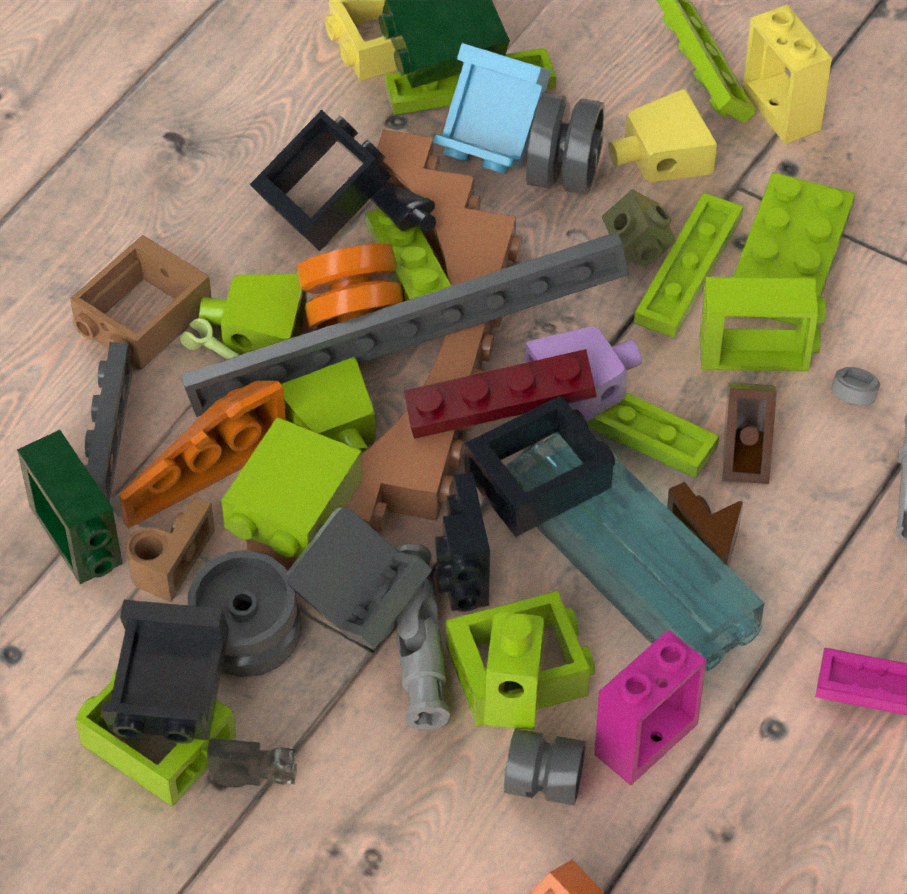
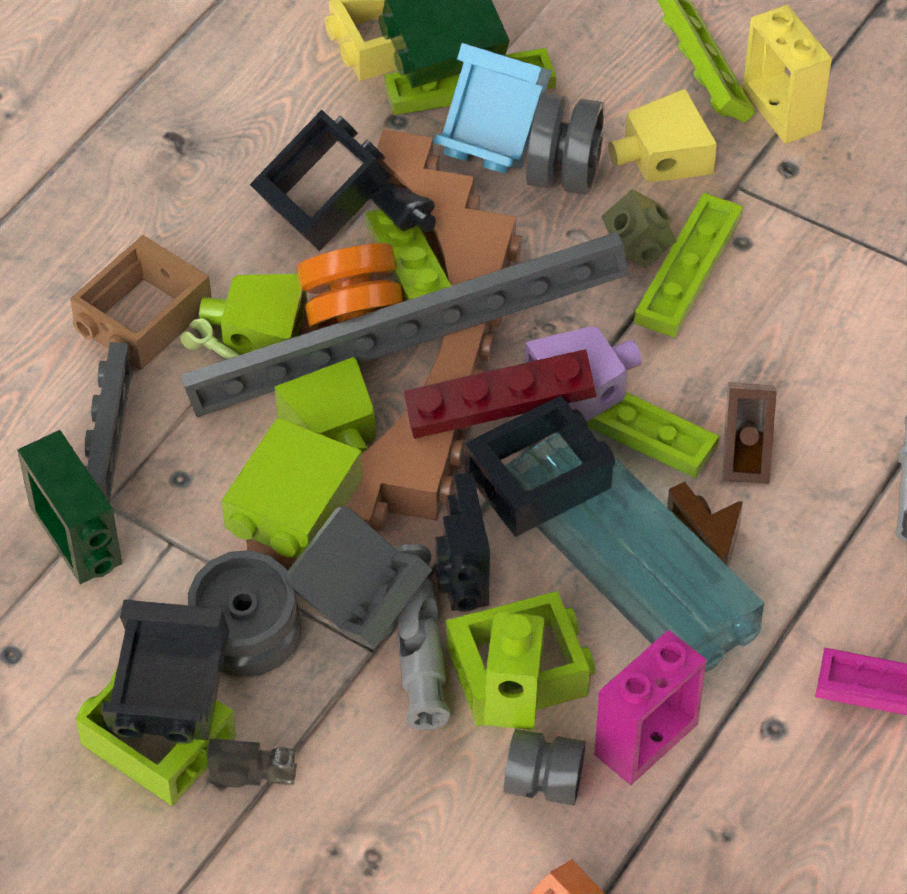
(171, 552): medium nougat plate -> none
(207, 451): orange wedge -> none
(760, 348): lime window -> none
(796, 232): lime plate -> none
(855, 386): light grey tile -> none

